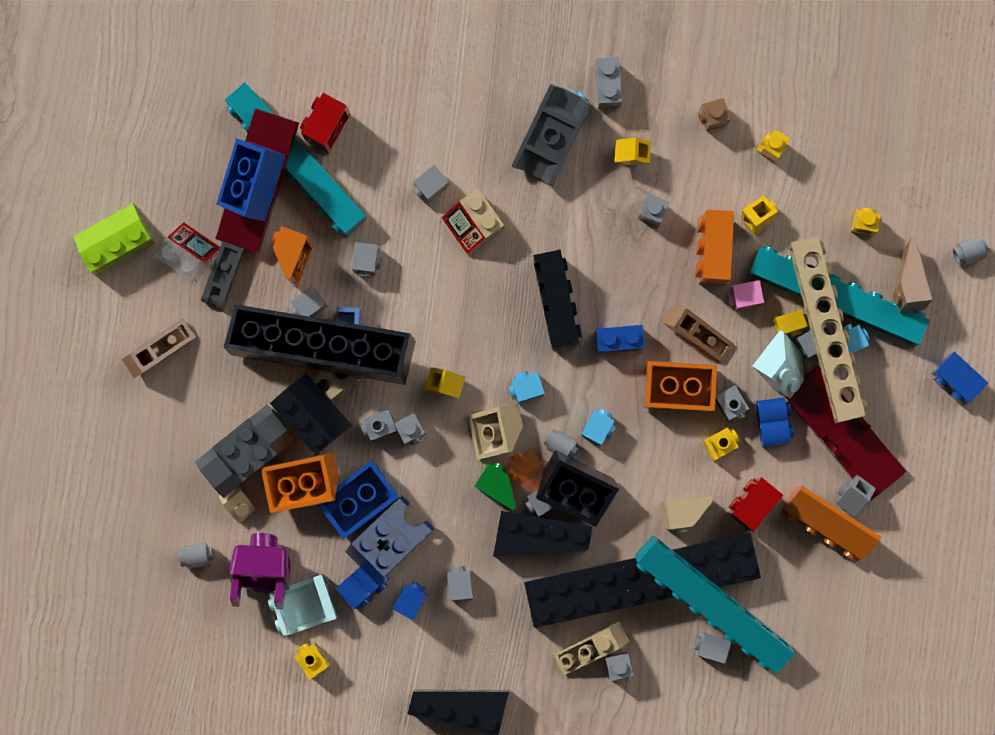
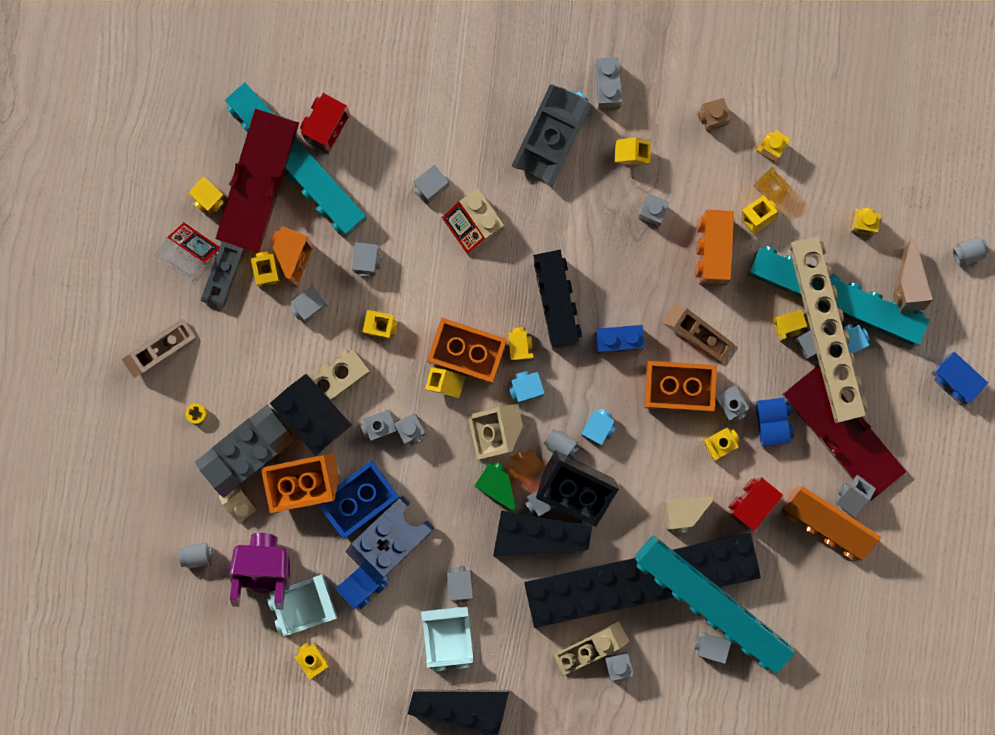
(113, 240): lime slope -> none
(190, 418): none -> yellow bush
(207, 196): none -> yellow brick
(250, 179): blue brick -> none
(265, 279): none -> yellow brick
(320, 344): black brick -> none
(349, 315): medium blue panel -> none
(374, 318): none -> yellow brick
(410, 600): blue brick -> none
(447, 638): none -> light aqua panel
(467, 350): none -> orange brick
(519, 345): none -> yellow brick
(746, 295): bright pink brick -> none
(763, 185): none -> clear yellow brick
(781, 365): light aqua slope -> none

